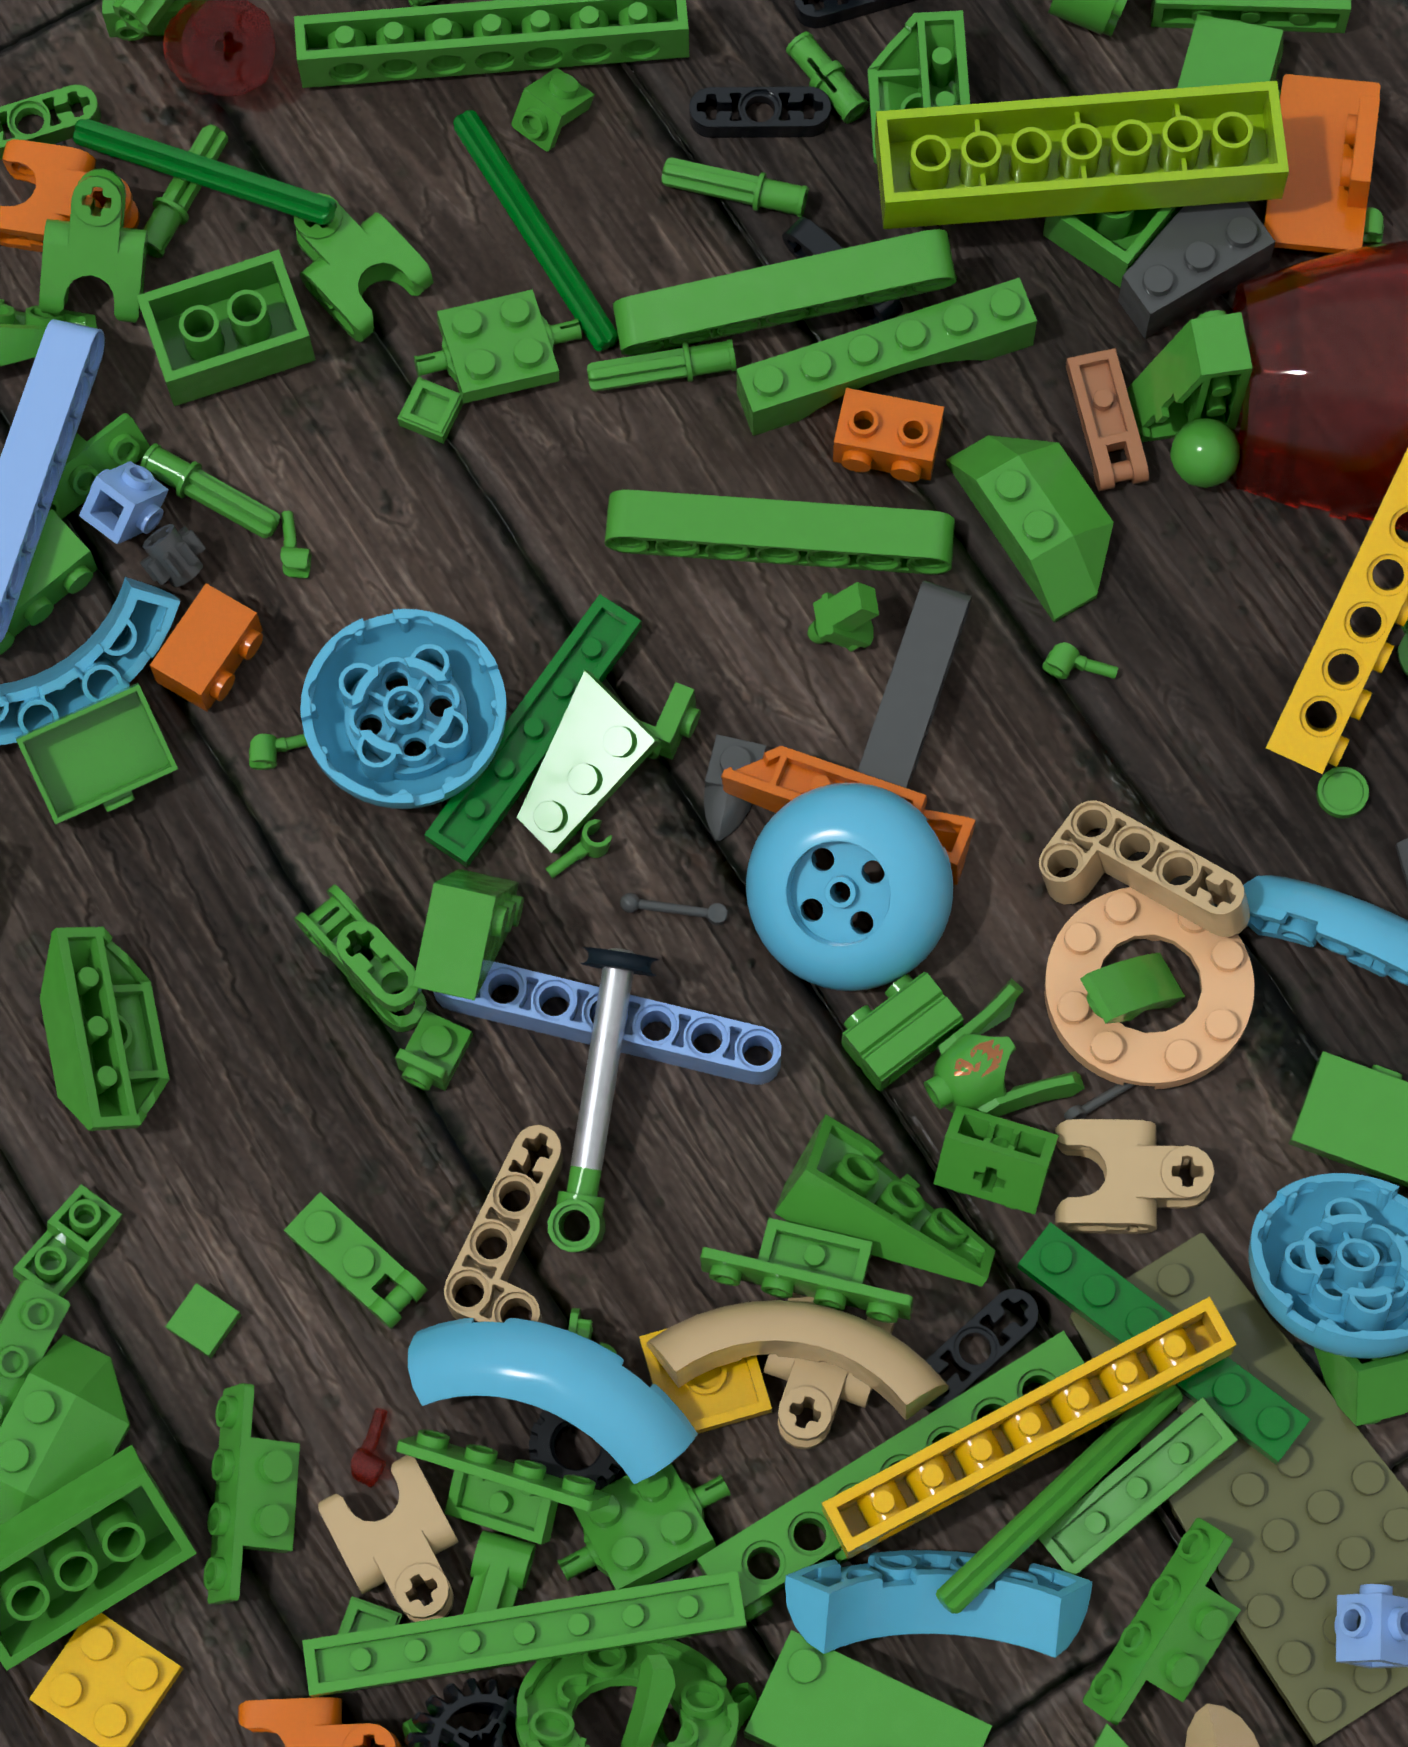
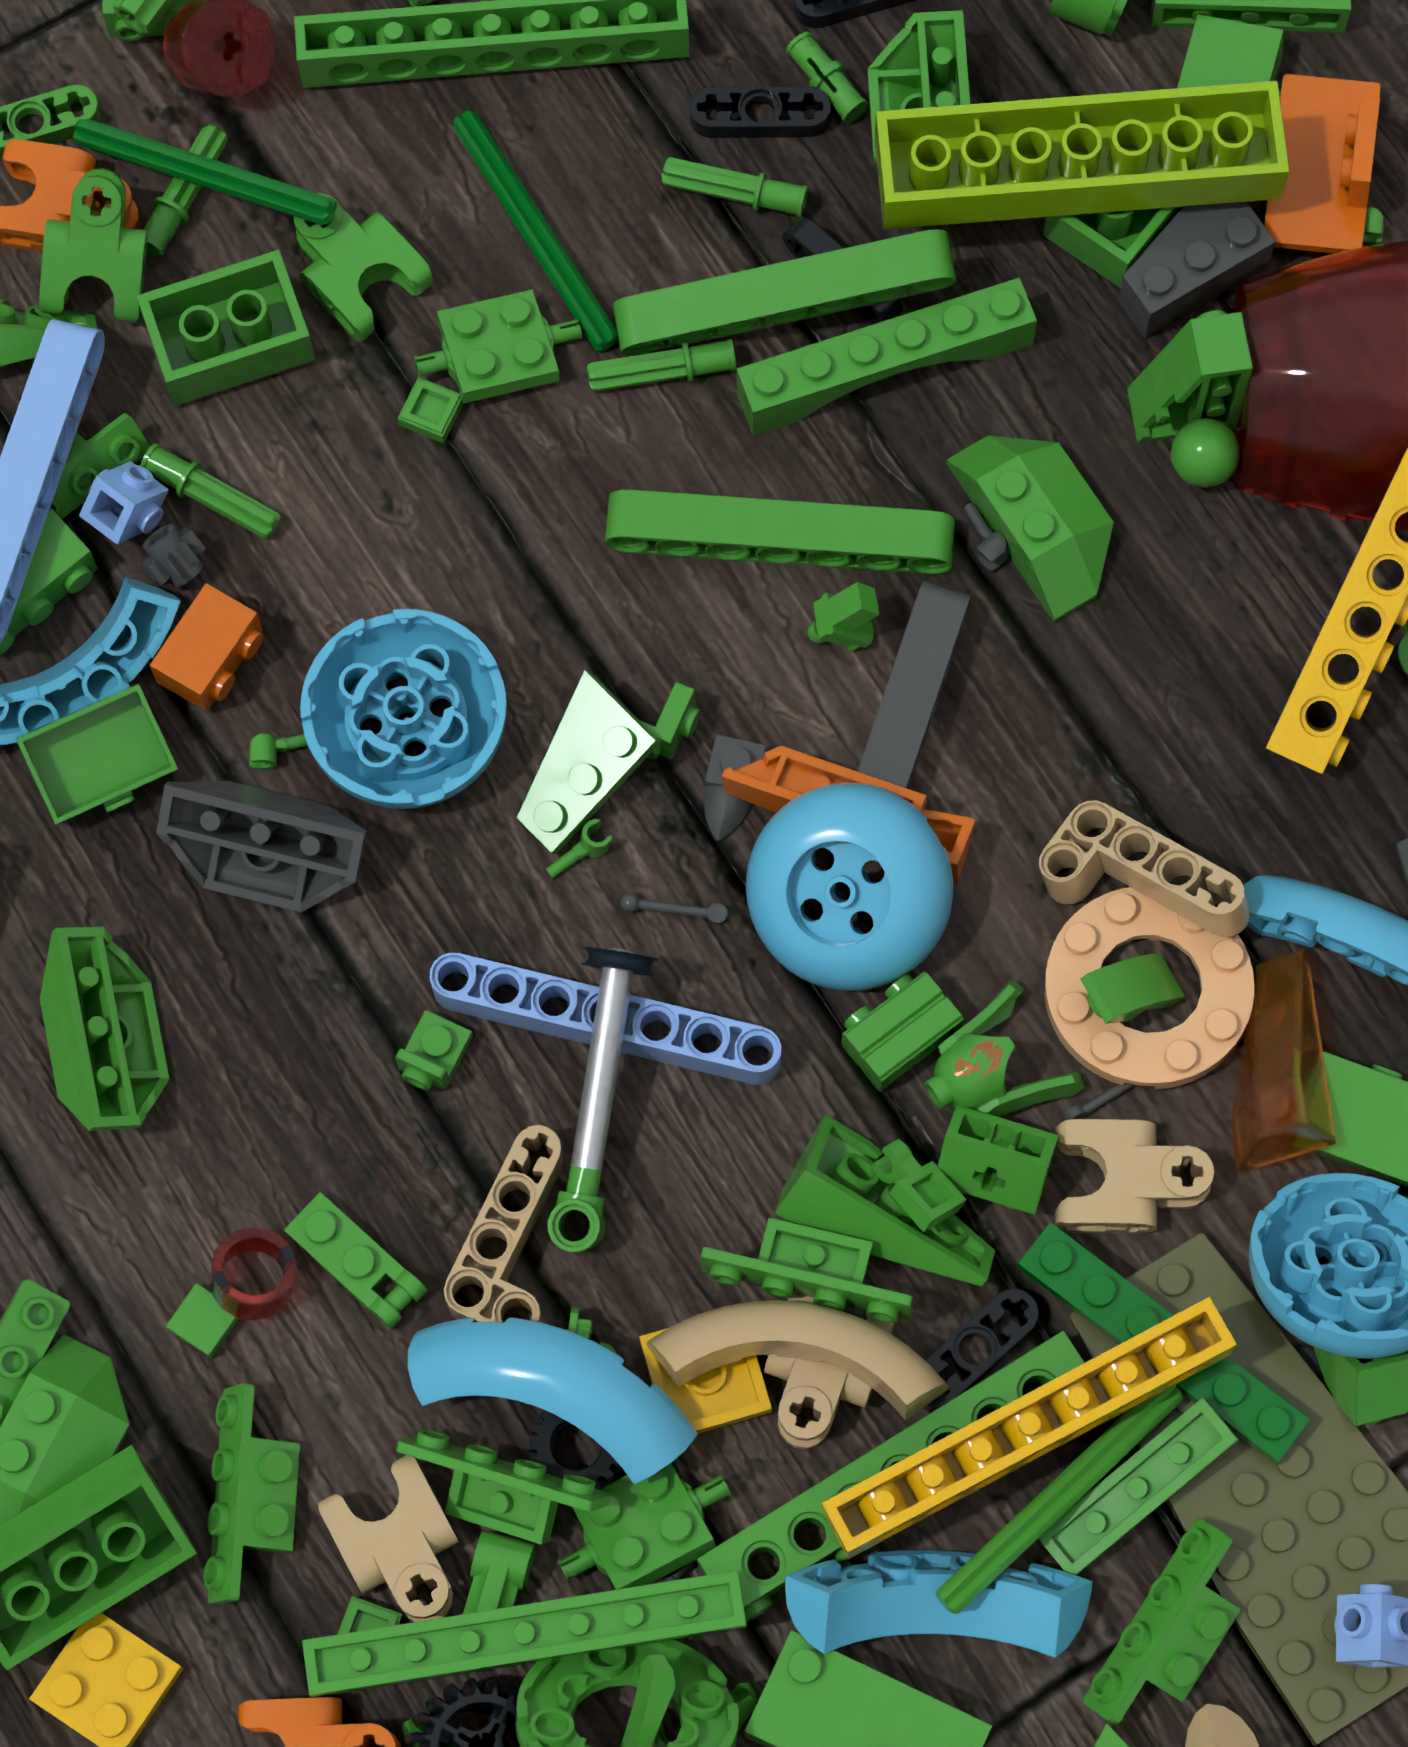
(70, 1243): bright green slope -> none
(246, 1305): none -> clear red piece
(260, 842): none -> dark grey wedge
(295, 560): bright green hand -> none
(364, 1464): clear red hand -> none
(365, 958): bright green piece -> none
(465, 931): bright green wedge -> none
(478, 810): green plate -> none
(550, 106): bright green bracket -> none
(887, 435): orange brick -> none
(918, 1189): none -> bright green plate
(992, 549): none -> dark grey hand
(1066, 656): bright green hand -> none
(1107, 418): nougat plate -> none
(1282, 1078): none -> clear orange wedge
(1342, 792): bright green piece -> none

